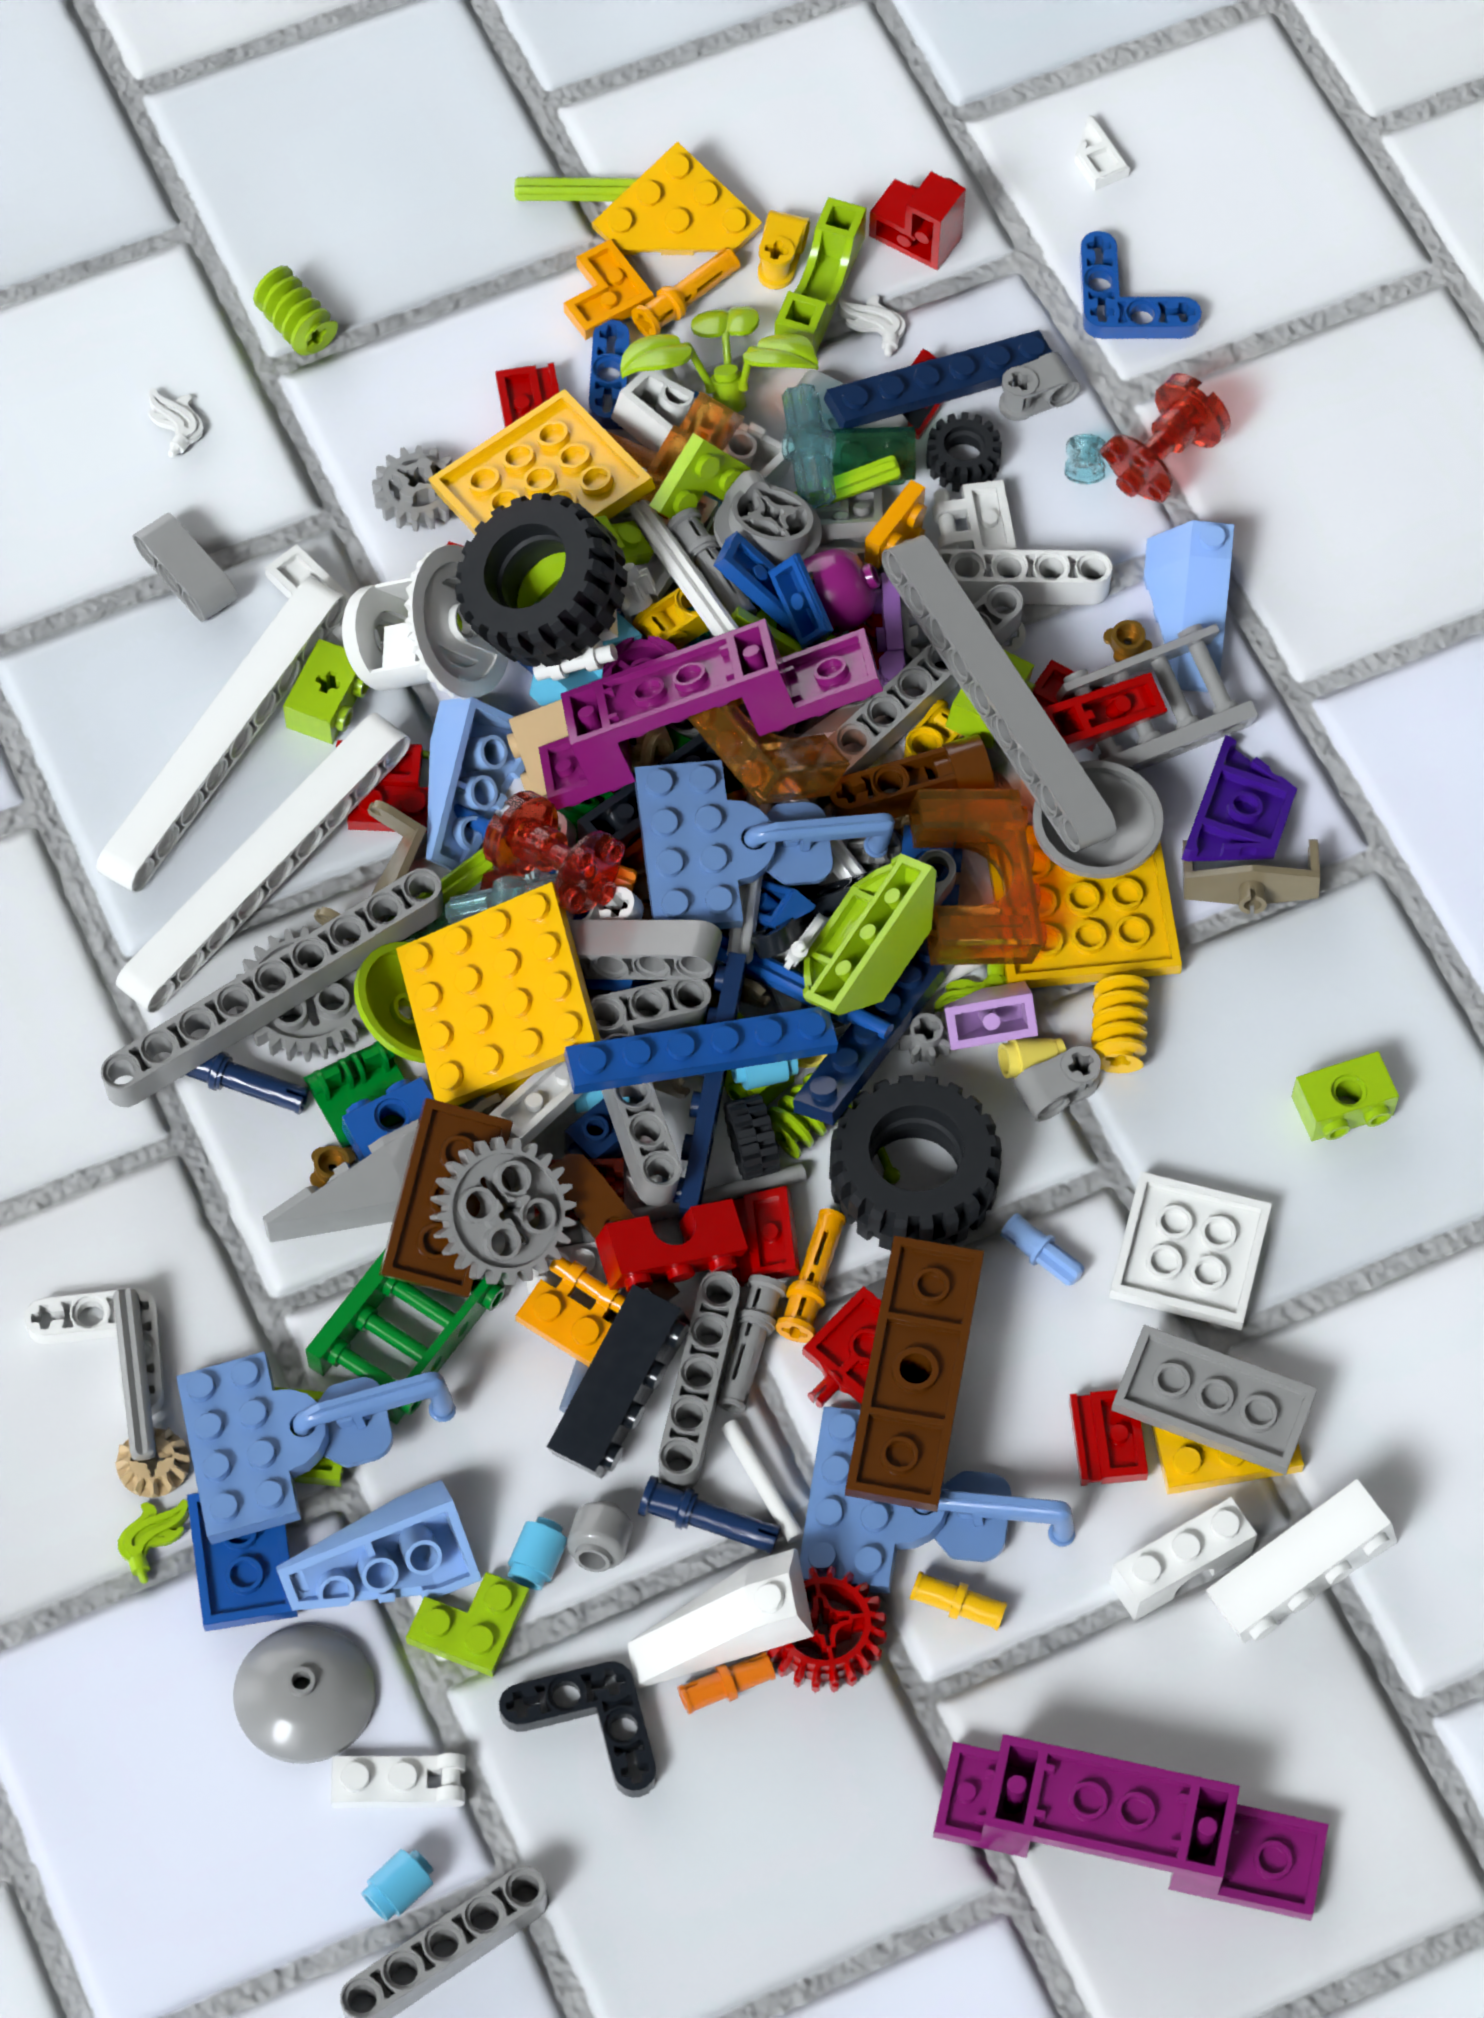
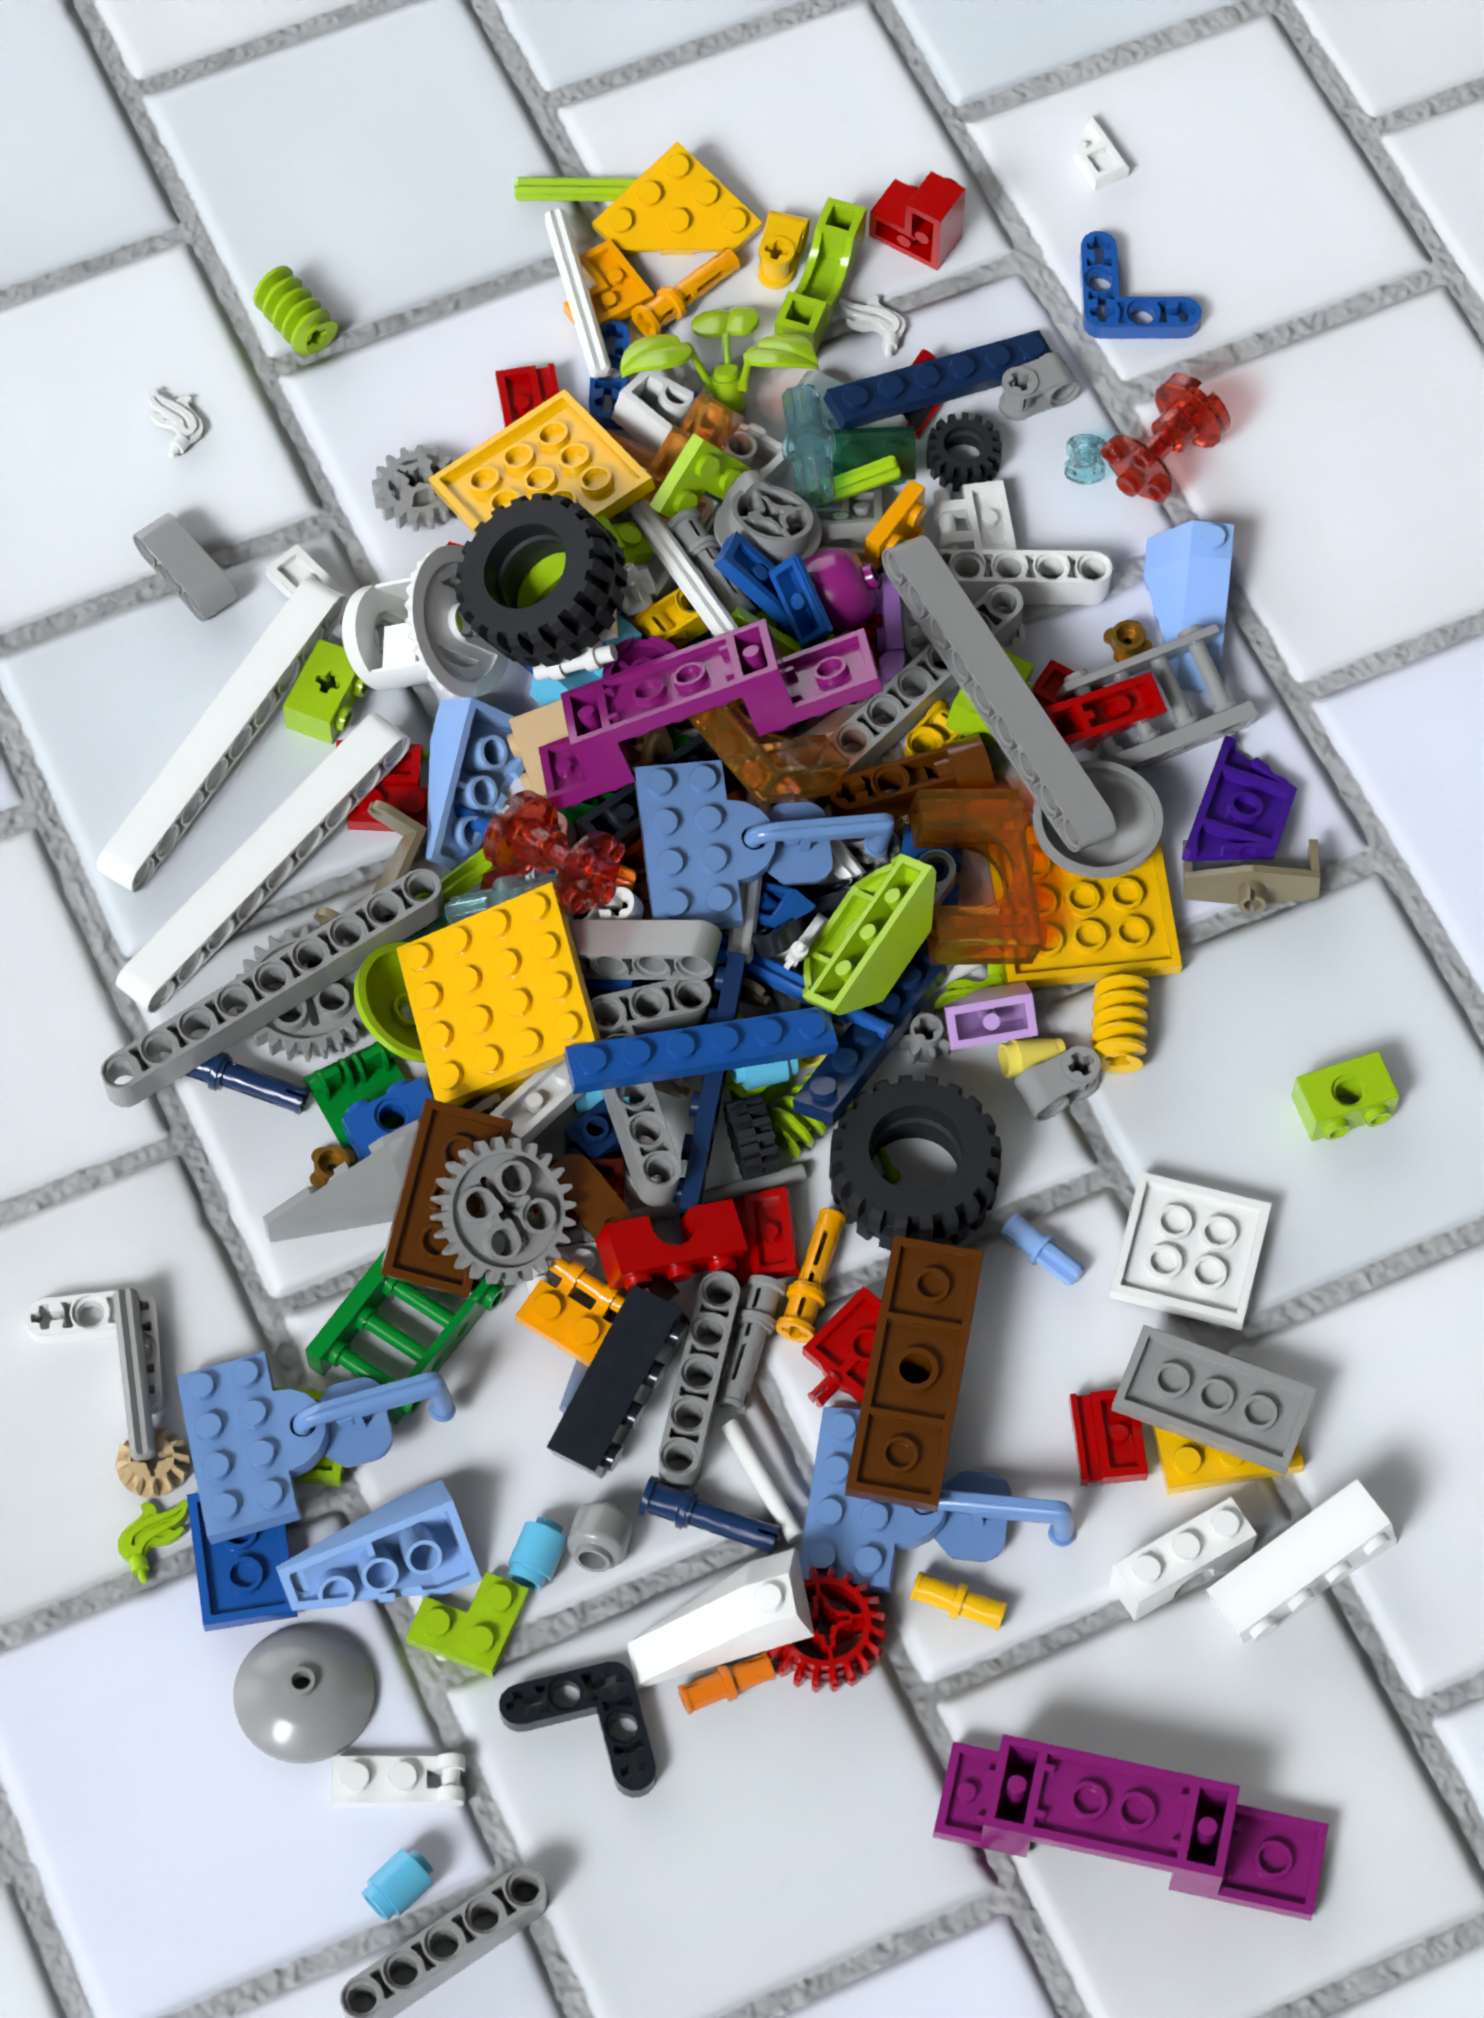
(577, 293): none -> white axle

